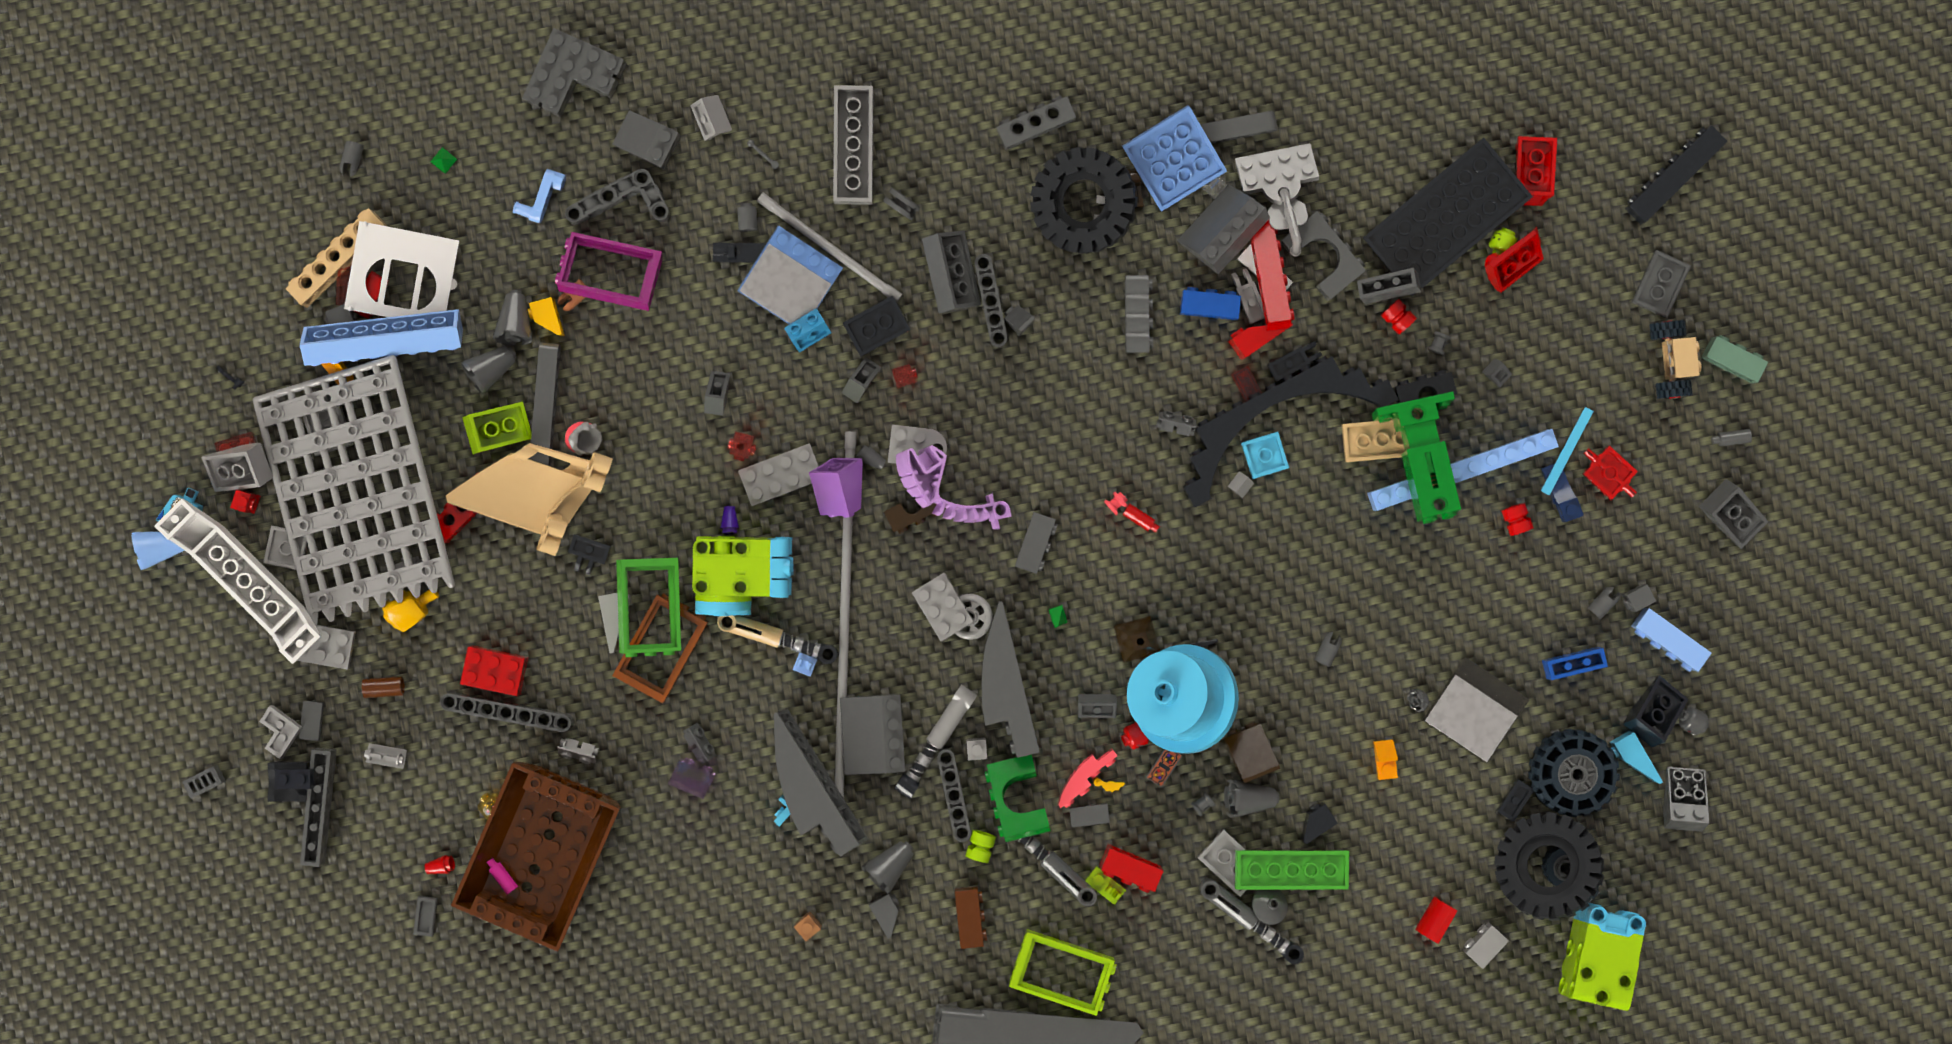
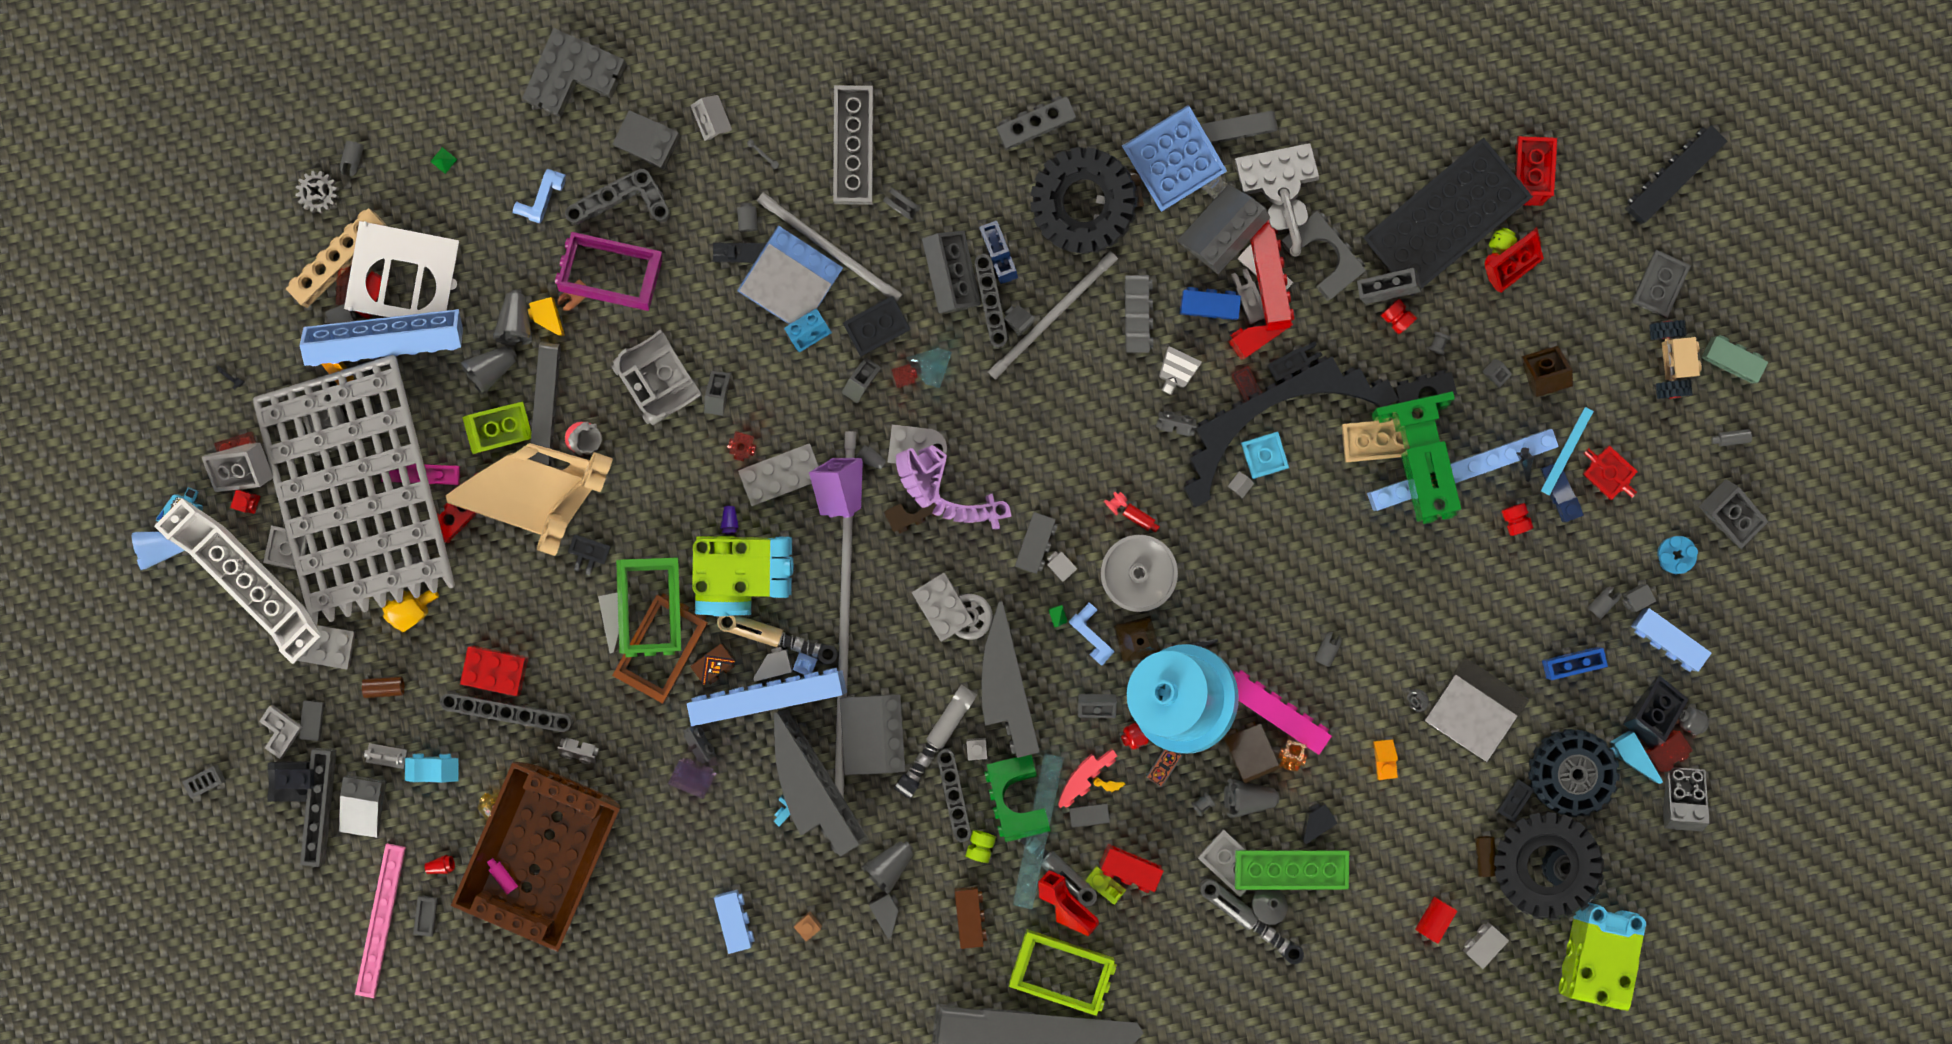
(310, 201): none -> light grey gear
(361, 805): none -> slope
(380, 920): none -> bright pink tile
(431, 769): none -> medium azure brick
(435, 473): none -> dark pink tile
(656, 378): none -> light grey piece
(713, 664): none -> brick
(734, 921): none -> light blue brick
(764, 698): none -> light blue brick
(774, 664): none -> light grey slope
(931, 365): none -> clear light blue slope
(998, 252): none -> dark blue slope
(1036, 844): none -> clear light blue tile
(1060, 565): none -> light grey brick
(1068, 909): none -> red arch
(1102, 651): none -> light blue beam
(1103, 265): none -> light grey piece
(1139, 573): none -> light grey dish
(1177, 369): none -> torso
(1280, 714): none -> dark pink brick
(1292, 755): none -> clear orange brick
(1486, 856): none -> dark brown pin
(1526, 461): none -> black piece
(1547, 371): none -> dark brown slope
(1666, 556): none -> dark azure plate
(1668, 753): none -> clear red brick

